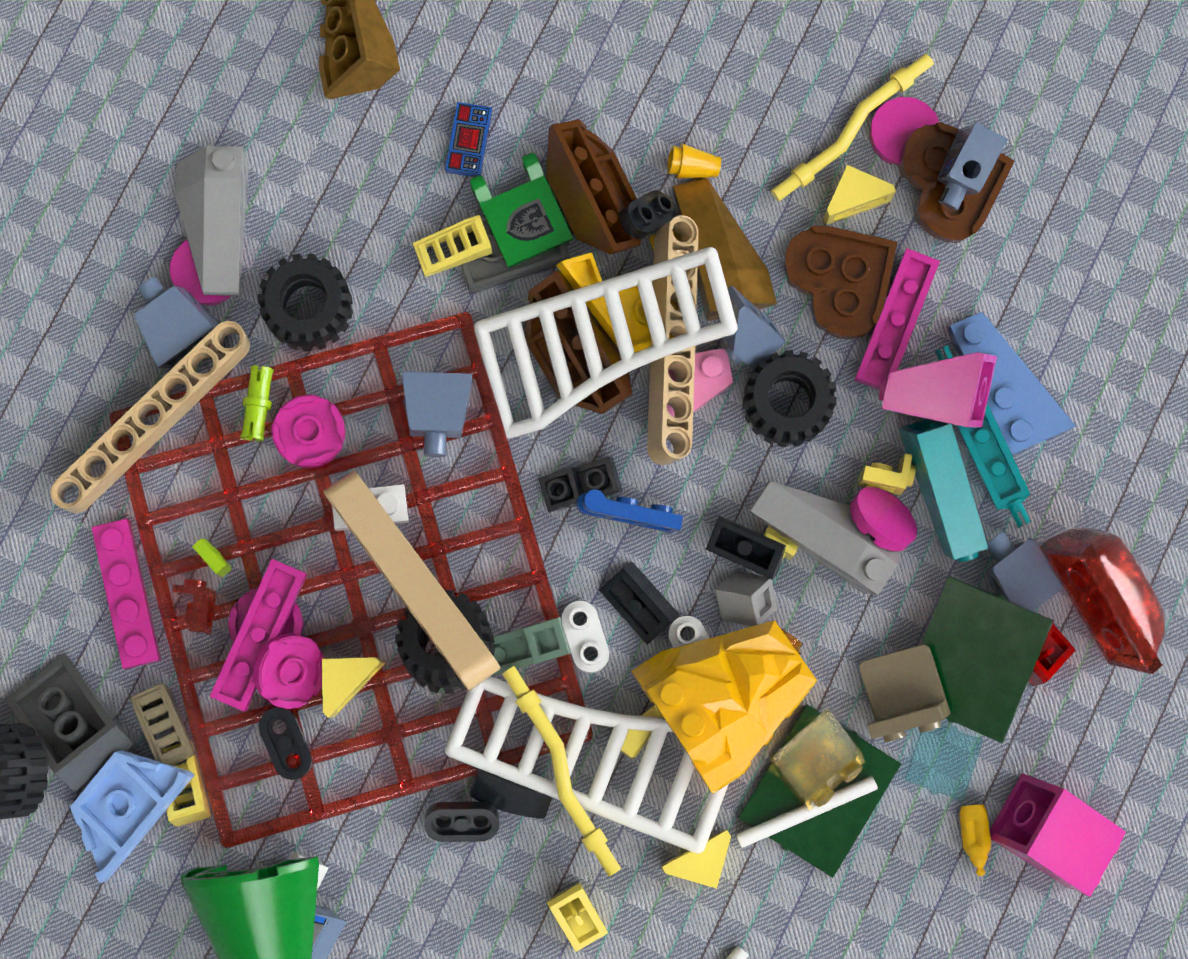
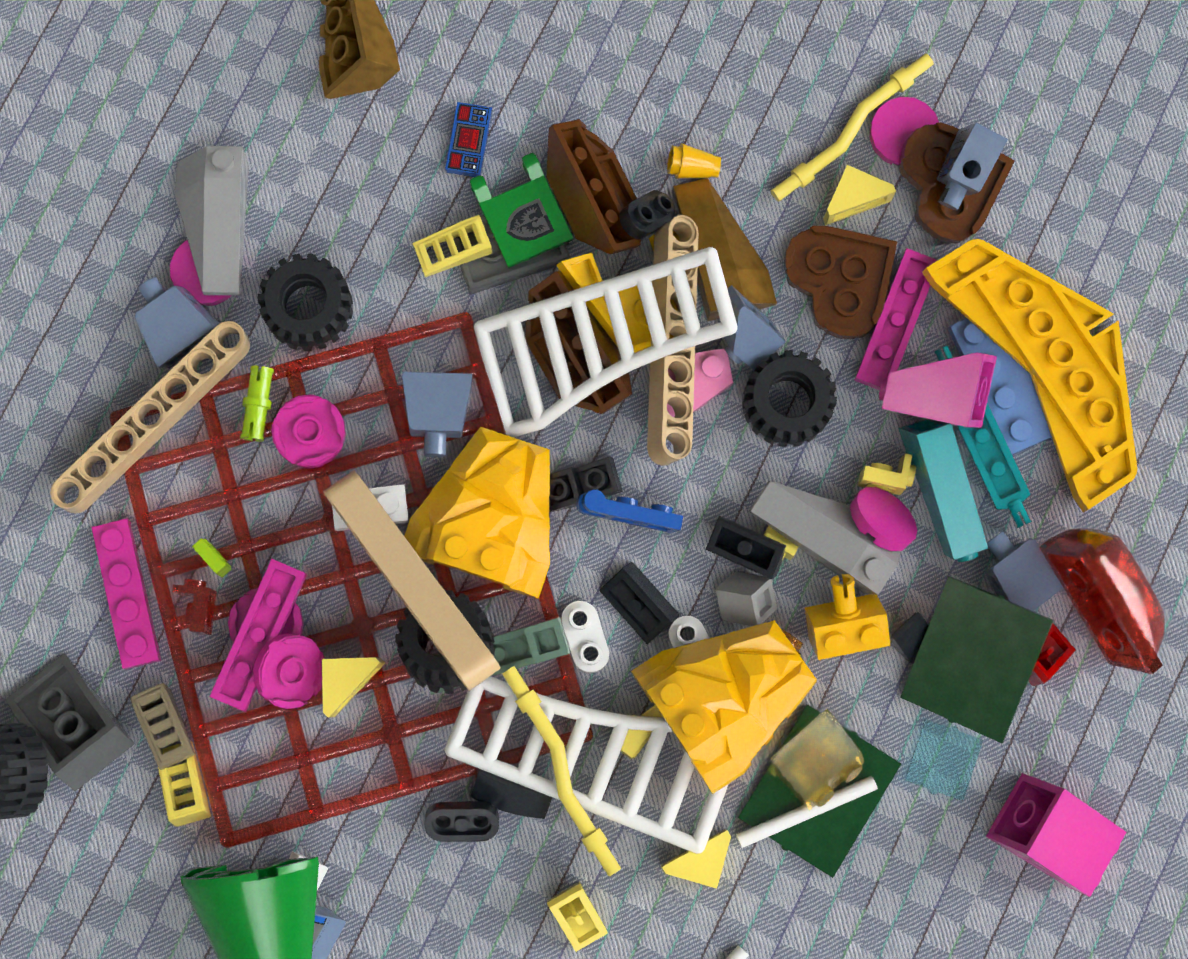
(124, 806): light blue wing -> none
(285, 744): black plate -> none
(490, 514): none -> yellow wedge
(847, 623): none -> yellow brick
(904, 693): dark tan bracket -> none
(909, 637): none -> black slope
(975, 835): yellow piece -> none
(1073, 373): none -> yellow wing

